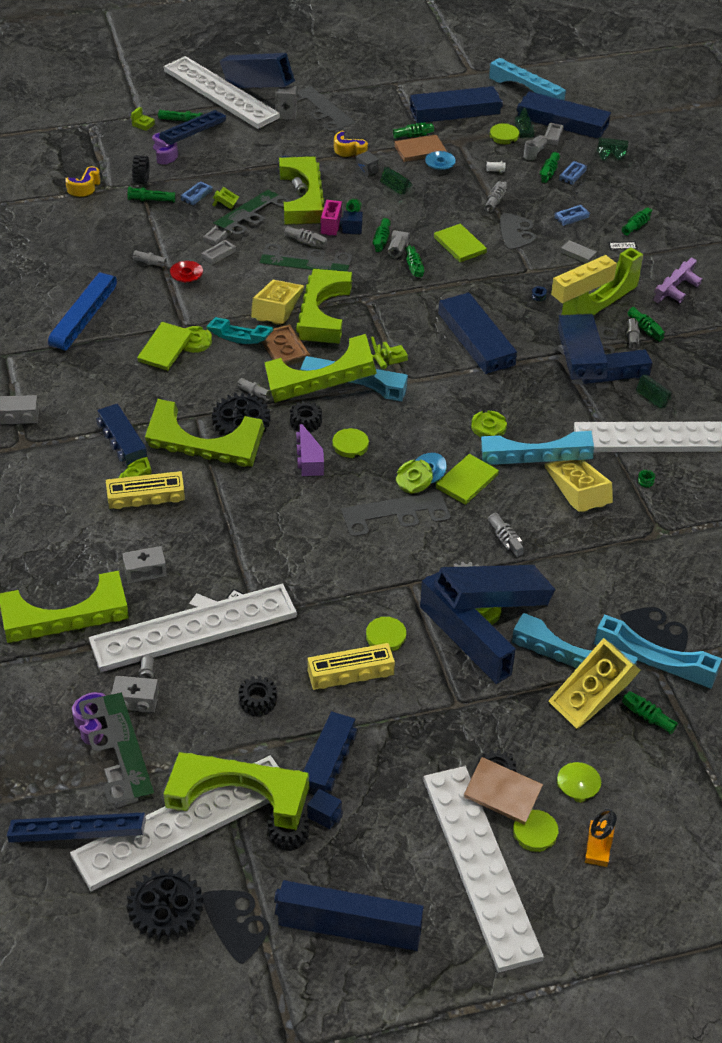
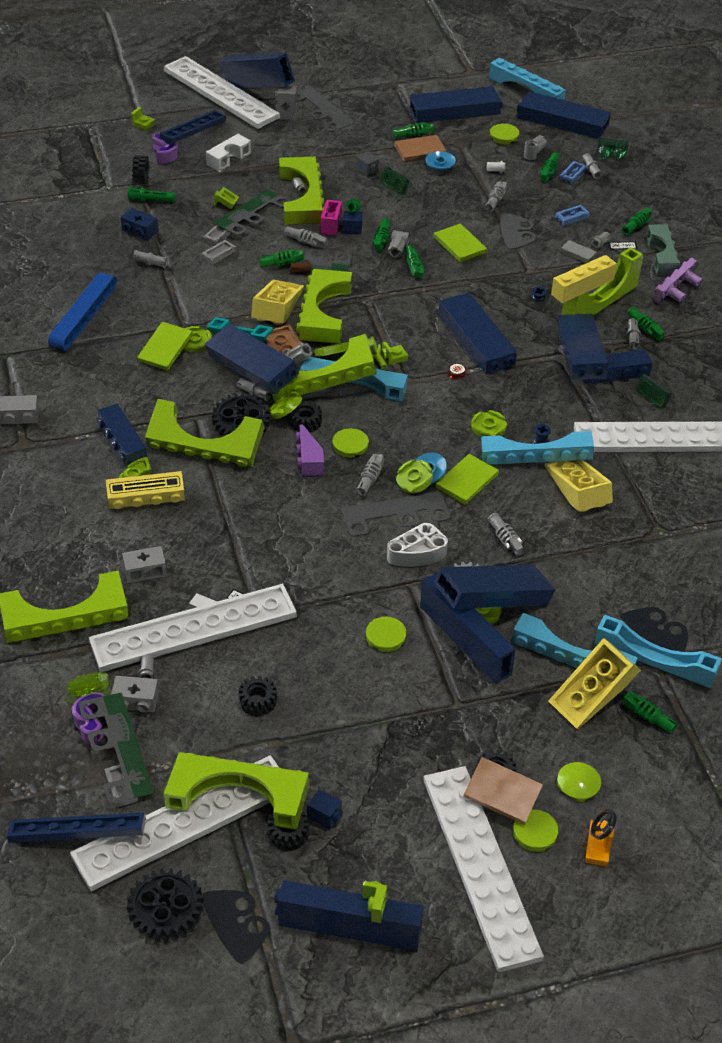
(86, 185): yellow animal -> none
(86, 683): none -> clear neon green tile
(139, 224): none -> dark blue brick
(178, 116): green pin -> none
(186, 271): red dish -> none
(199, 191): medium blue tile -> none
(219, 156): none -> white arch
(252, 358): none -> dark blue brick
(282, 258): none -> green hinge
(285, 405): none -> lime tile
(299, 353): none -> light grey piece
(301, 267): none -> reddish brown pin
(329, 751): dark blue brick -> none
(337, 348): none -> lime tile
(349, 147): yellow animal -> none
(351, 666): light yellow brick -> none
(370, 473): none -> light grey hinge
(377, 898): none -> lime bracket
(418, 547): none -> white beam
(457, 371): none -> tile
(524, 125): clear green tile -> none
(542, 432): none -> dark blue bush
(553, 133): light grey tile -> none
(592, 166): none -> light grey pin
(598, 241): none -> light grey pin
(646, 474): green bush -> none
(661, 239): none -> sand green arch

